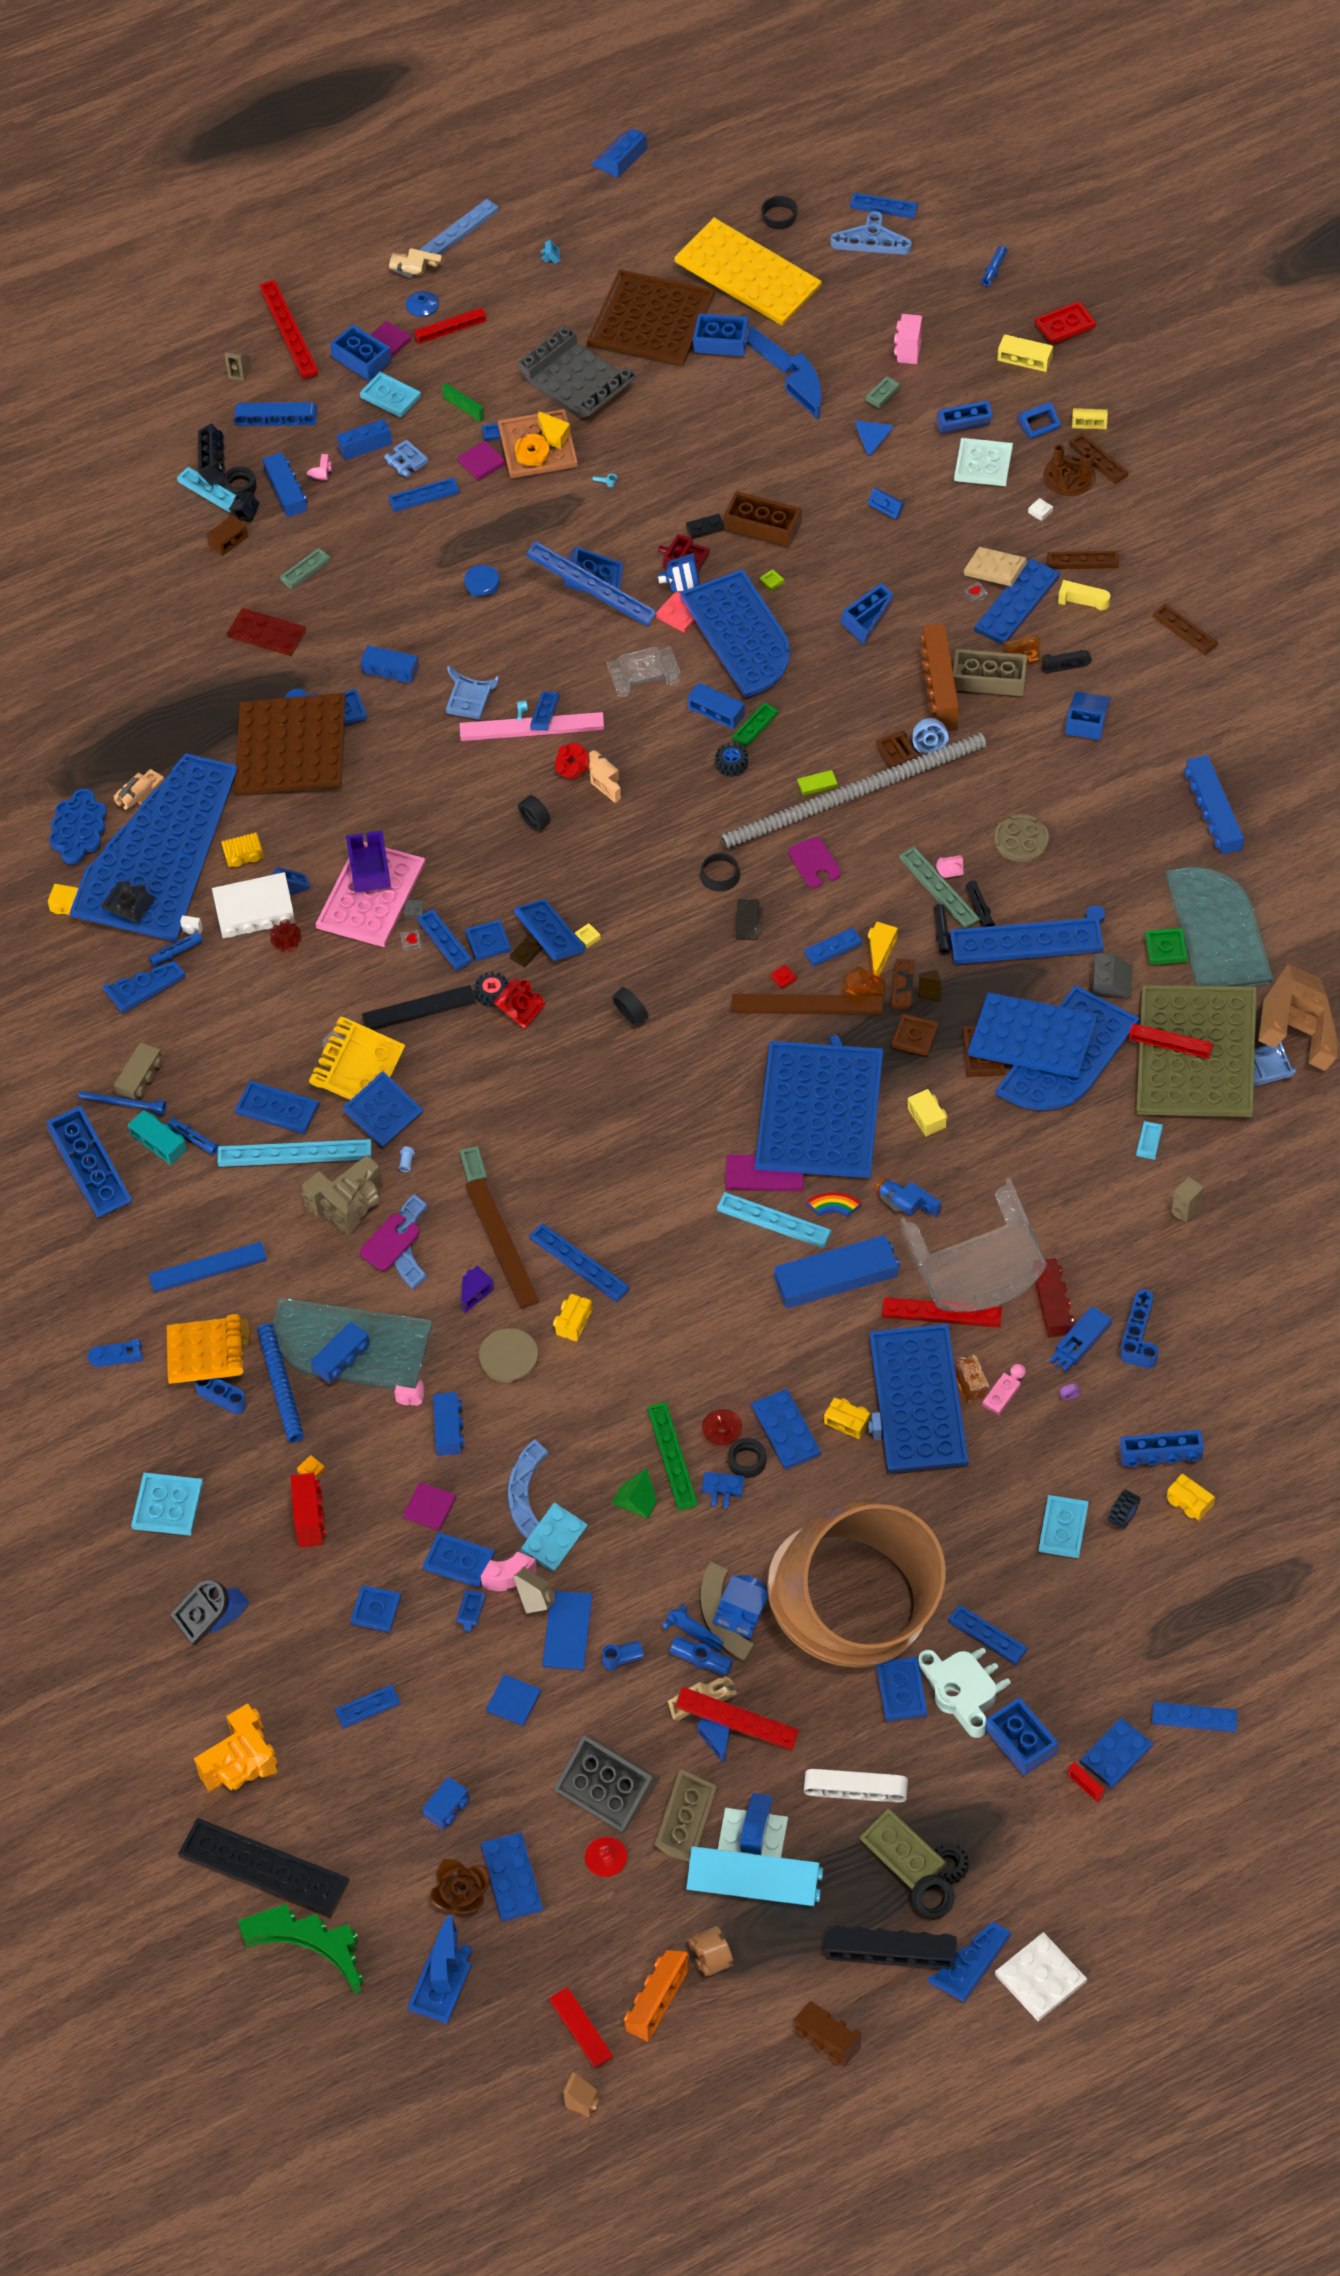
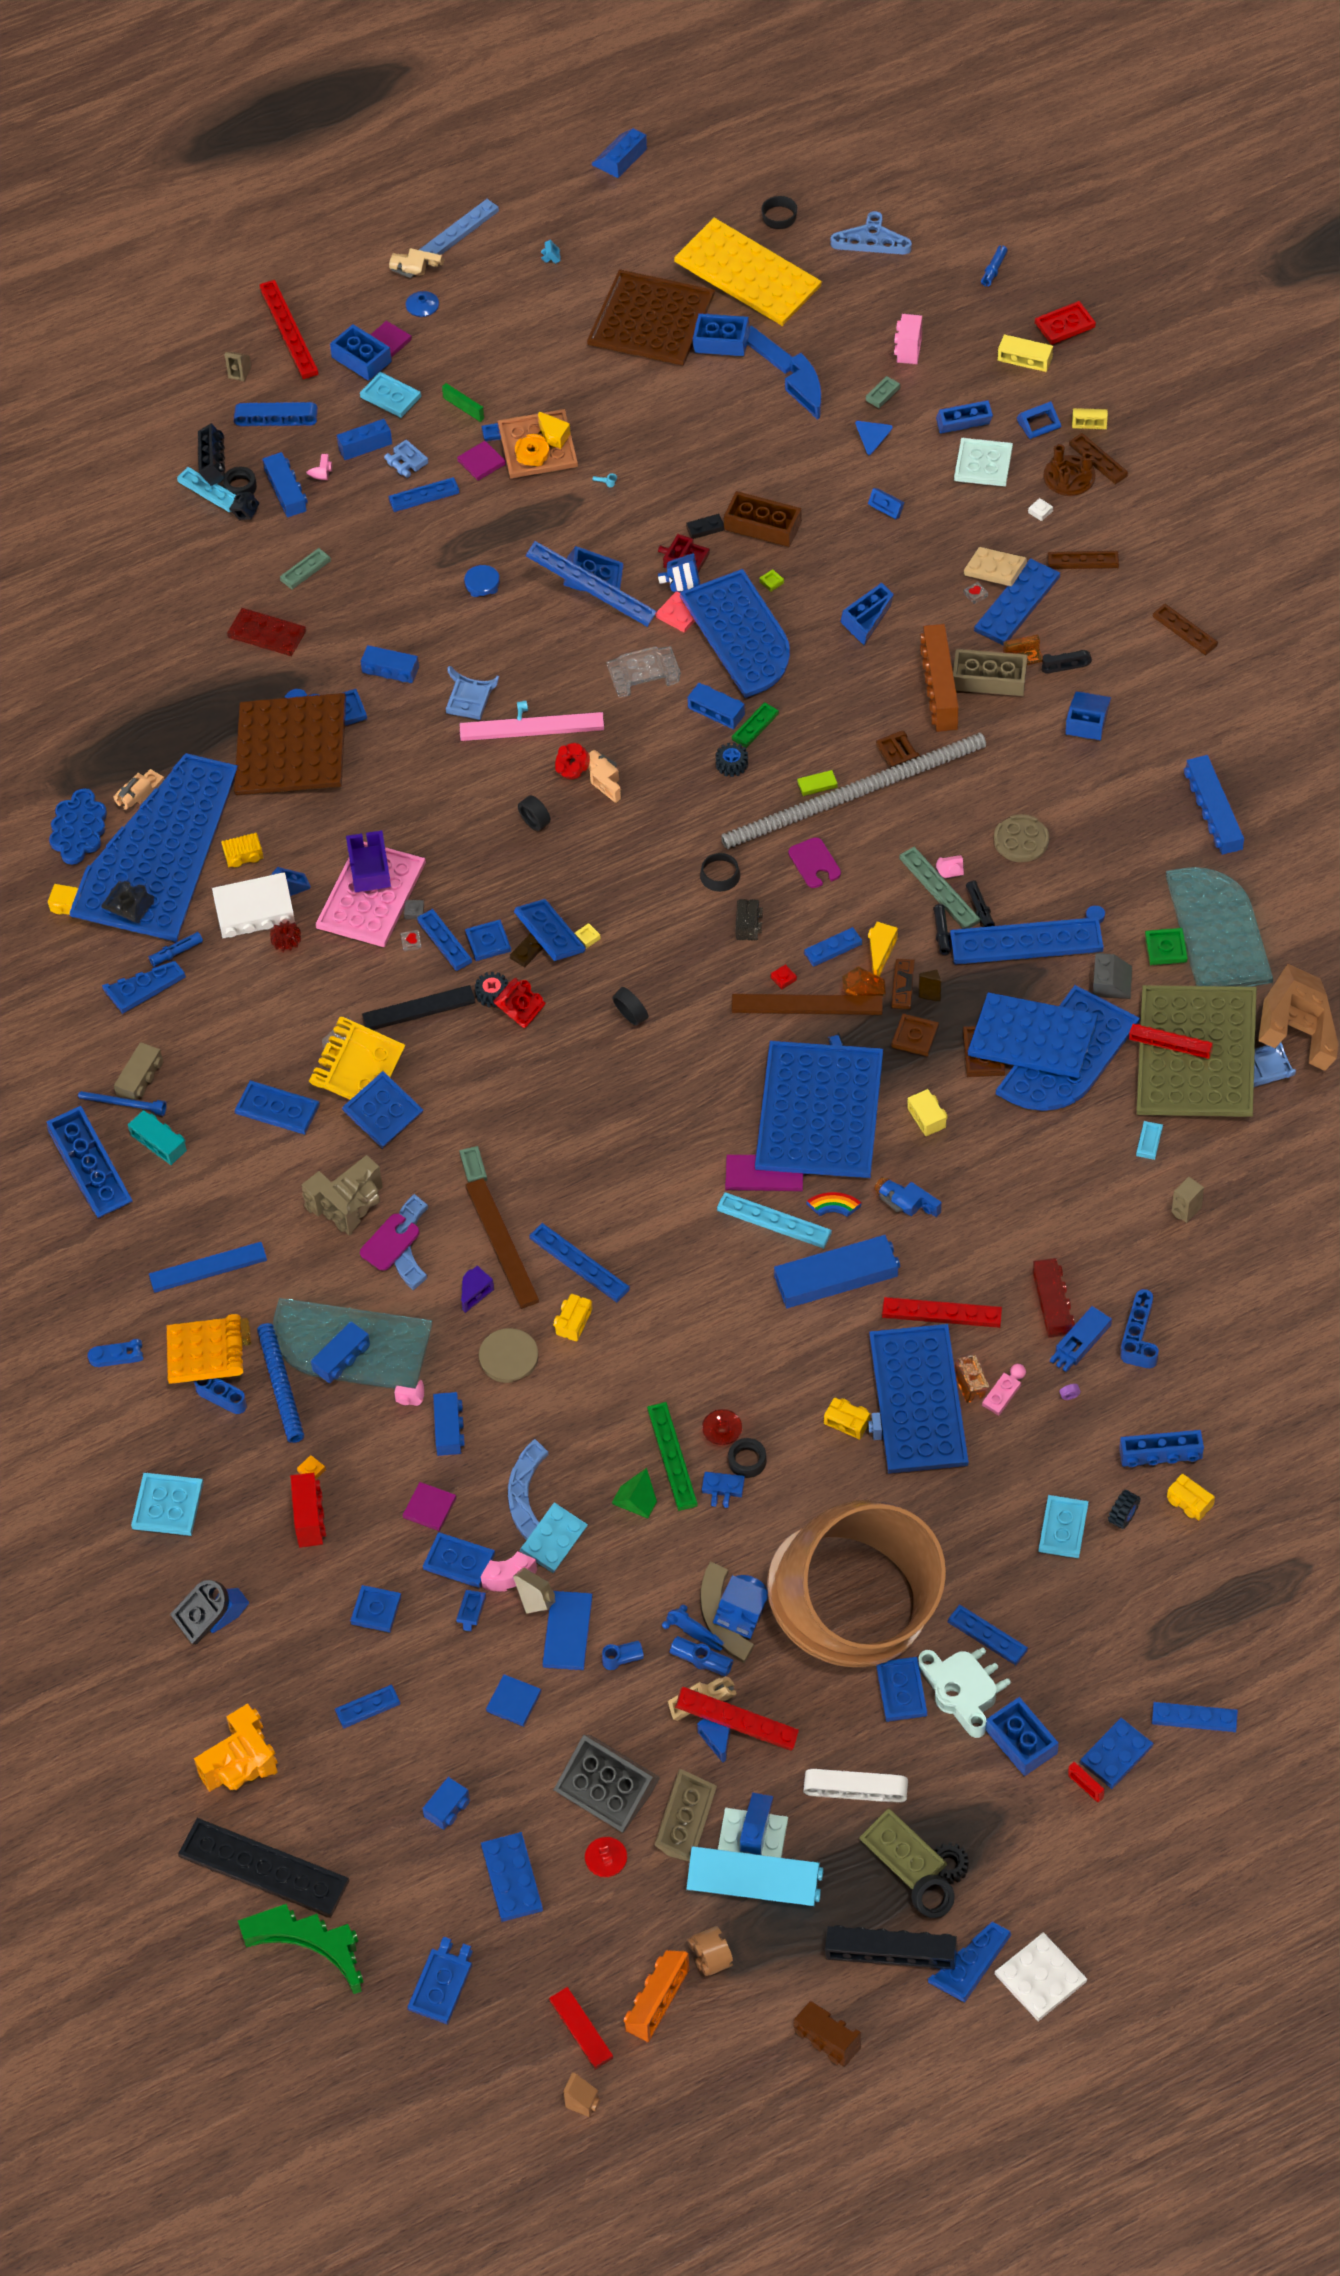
(176, 1125): blue pin -> none
(191, 925): white plate -> none
(227, 535): reddish brown brick -> none
(294, 1153): medium azure plate -> none
(407, 1154): light blue pin -> none
(445, 1957): blue slope -> none
(450, 325): red piece -> none
(454, 1875): reddish brown brick -> none
(545, 711): blue tile -> none
(573, 374): dark grey slope -> none
(786, 1429): blue plate -> none
(884, 205): blue tile -> none
(929, 735): light blue cylinder -> none
(984, 1268): clear windscreen -> none
(1084, 595): light yellow leg -> none

